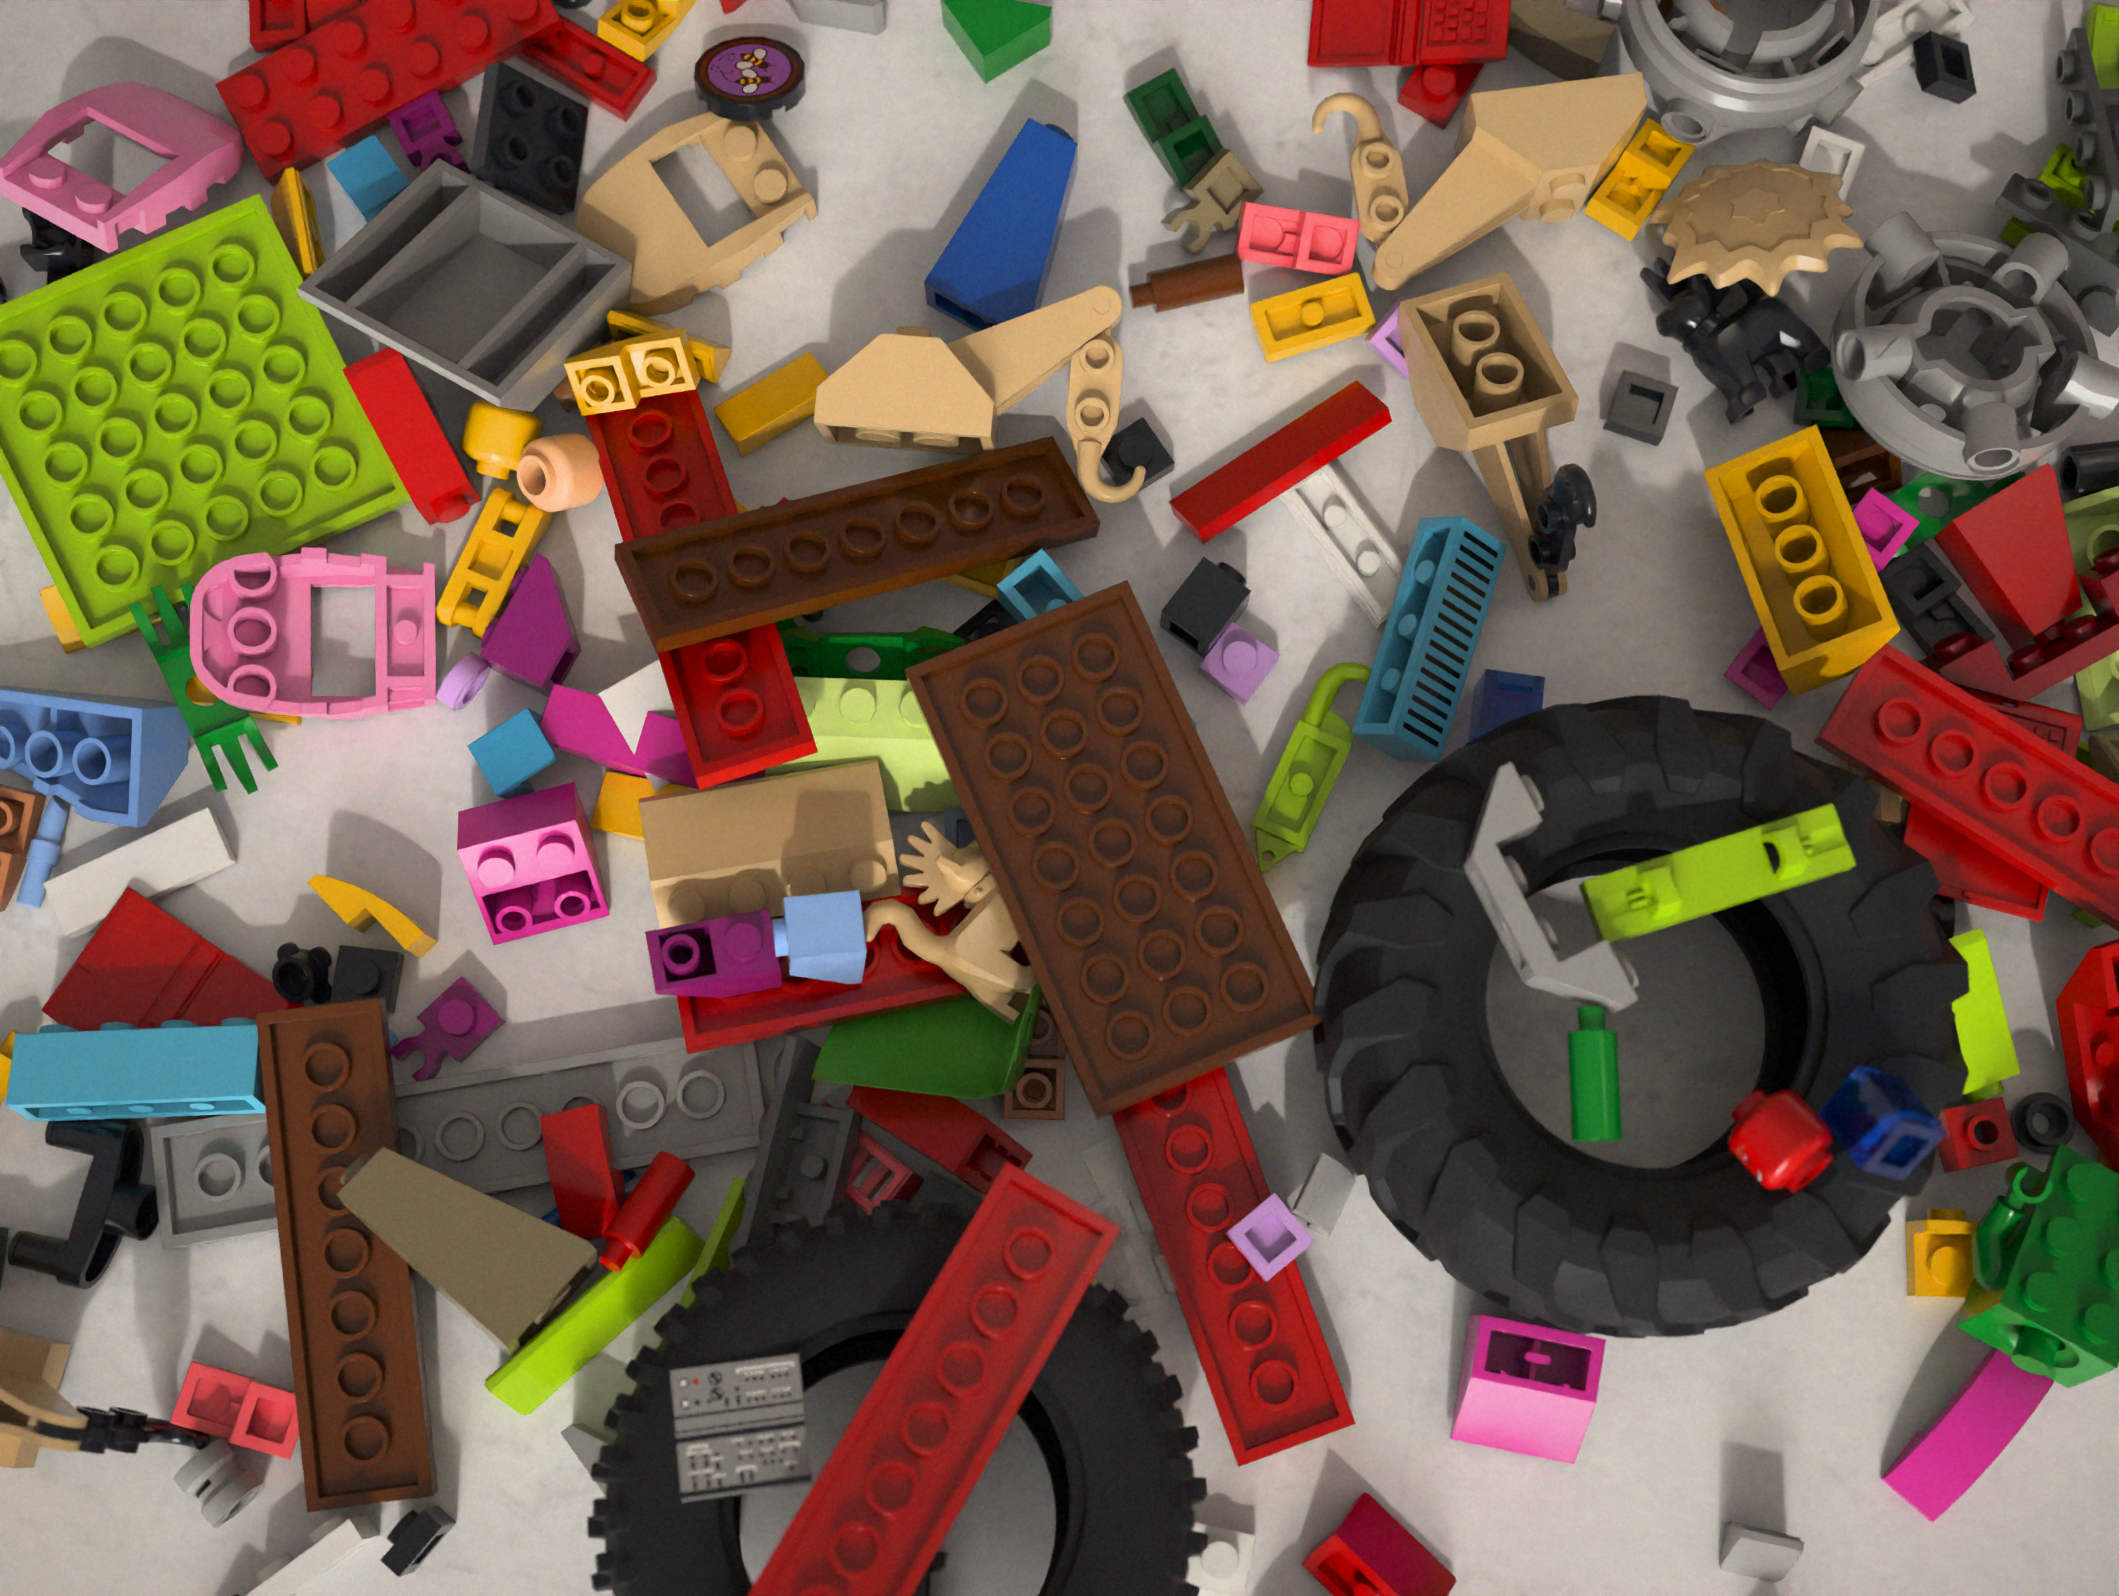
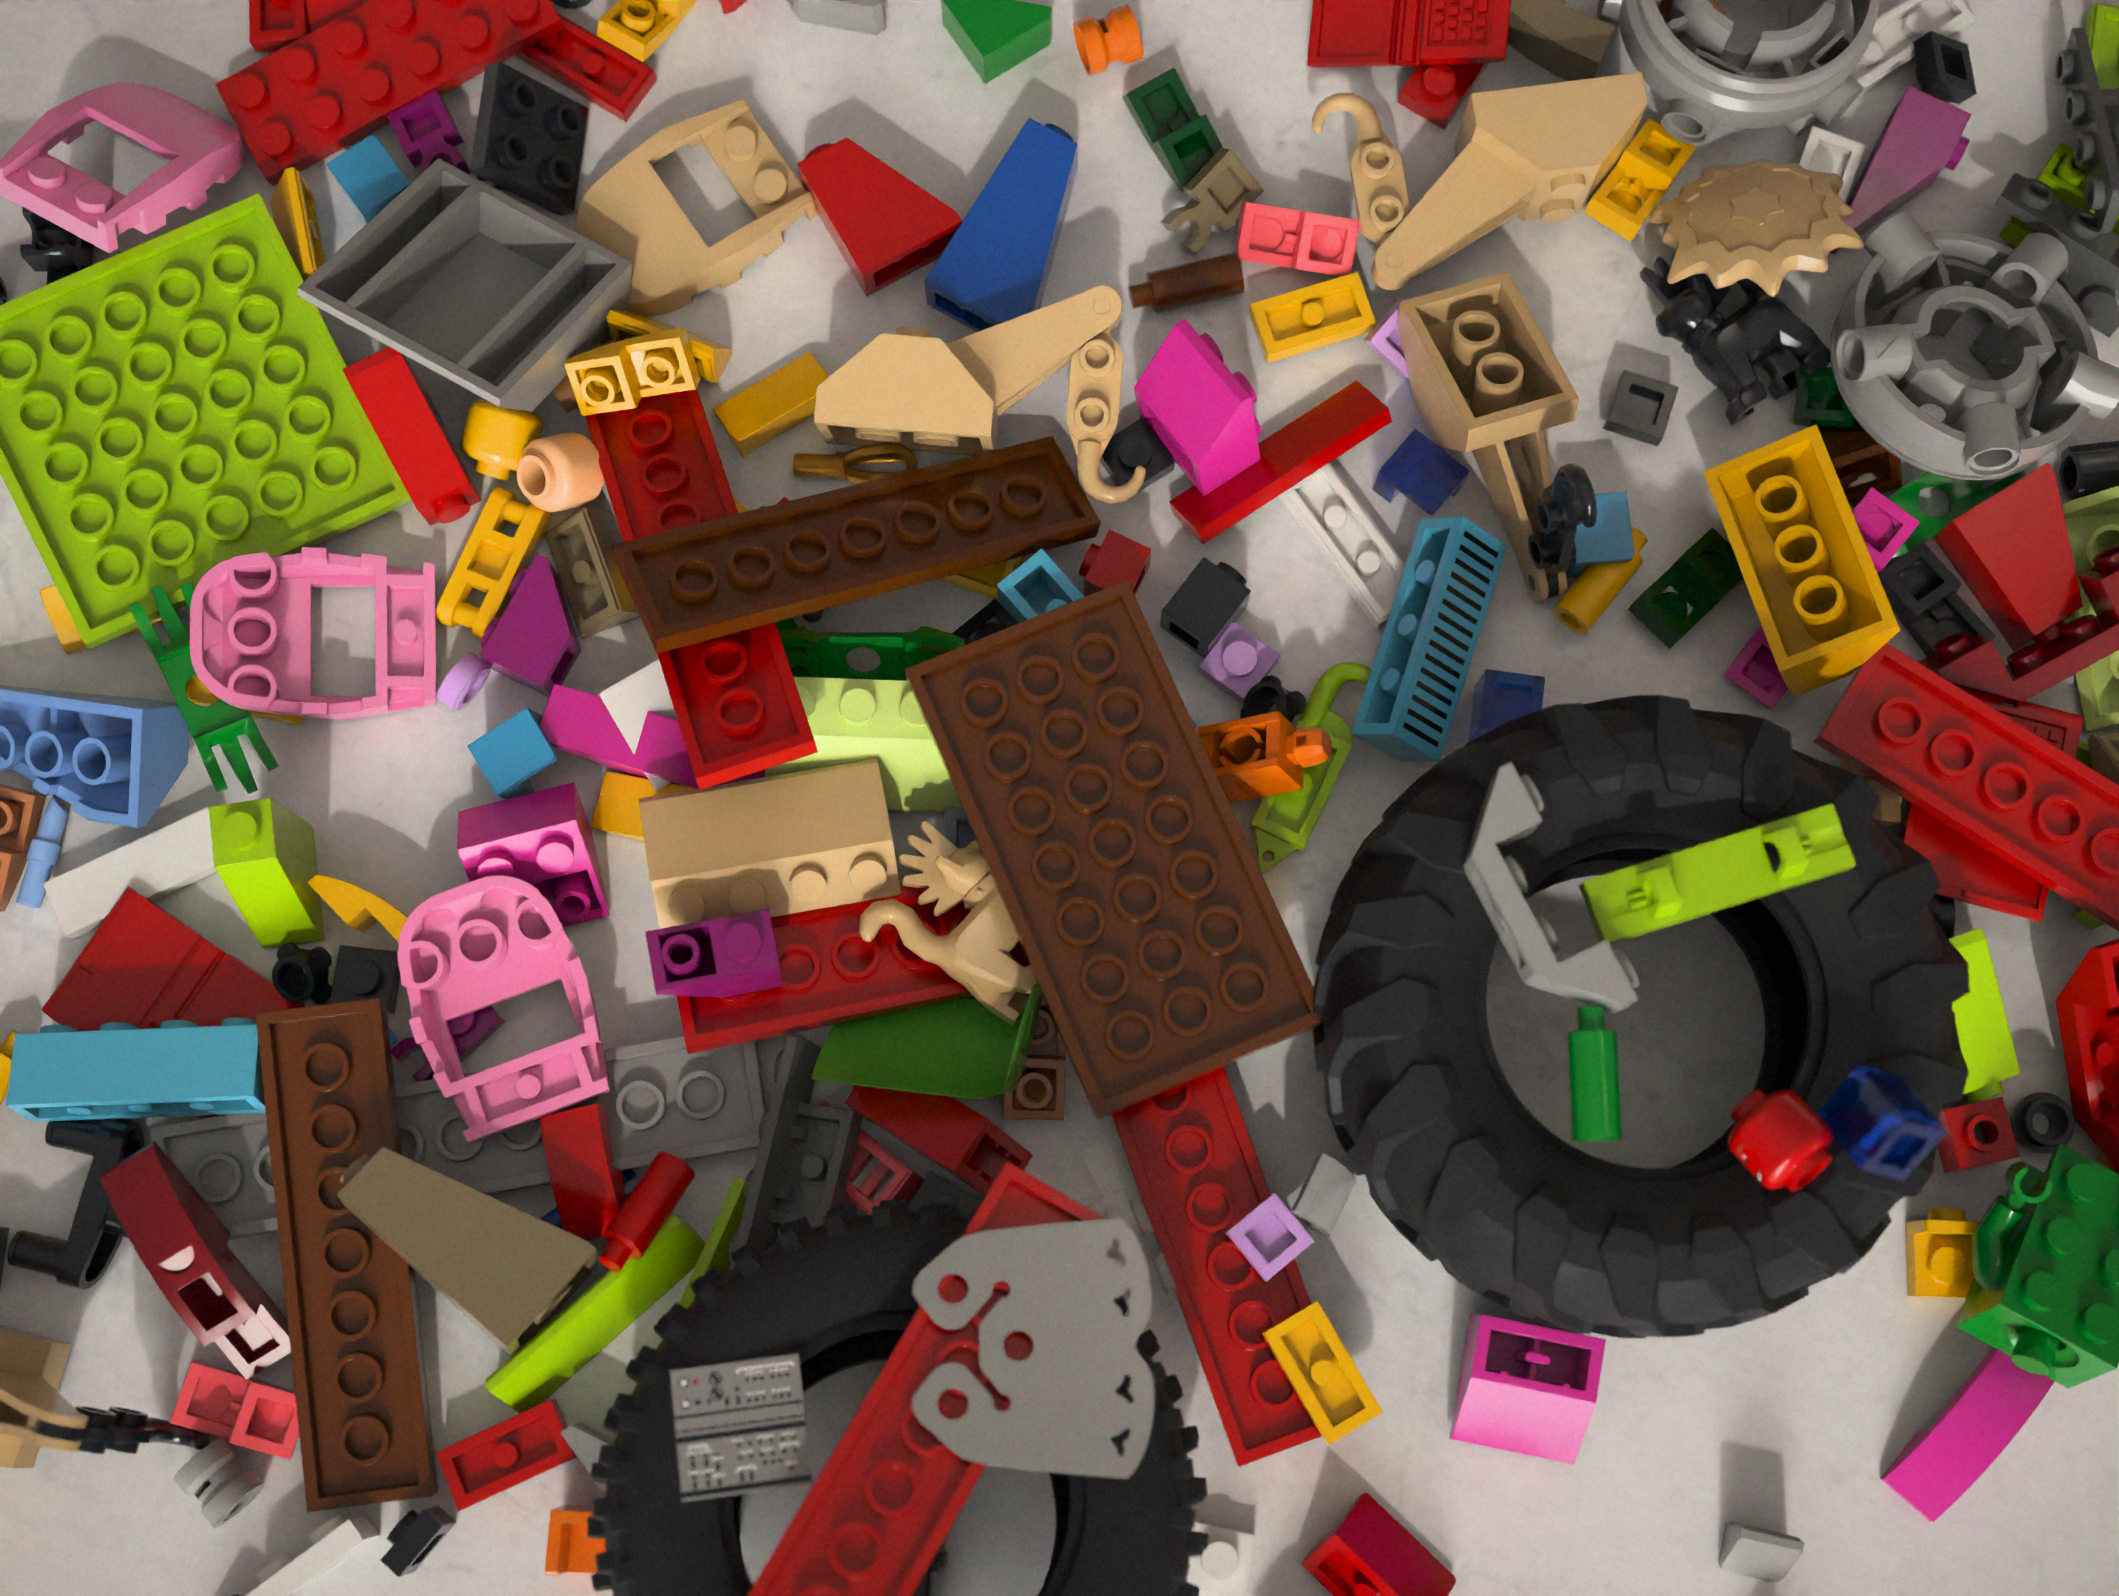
(191, 1262): none -> dark red slope
(265, 864): none -> lime slope
(476, 951): none -> bright pink slope
(505, 1454): none -> red plate
(568, 1541): none -> orange panel
(590, 577): none -> dark tan slope
(750, 78): tile -> none
(822, 936): light blue slope -> none
(840, 464): none -> pearl gold piece
(875, 214): none -> red slope
(1081, 1351): none -> light grey piece
(1108, 40): none -> orange wheel
(1113, 563): none -> red plate
(1199, 408): none -> dark pink slope
(1240, 759): none -> orange piece
(1269, 693): none -> black plate
(1322, 1372): none -> yellow plate
(1421, 474): none -> clear blue panel
(1597, 589): none -> yellow cylinder
(1608, 539): none -> dark azure panel
(1688, 589): none -> dark green slope
(1907, 157): none -> magenta slope

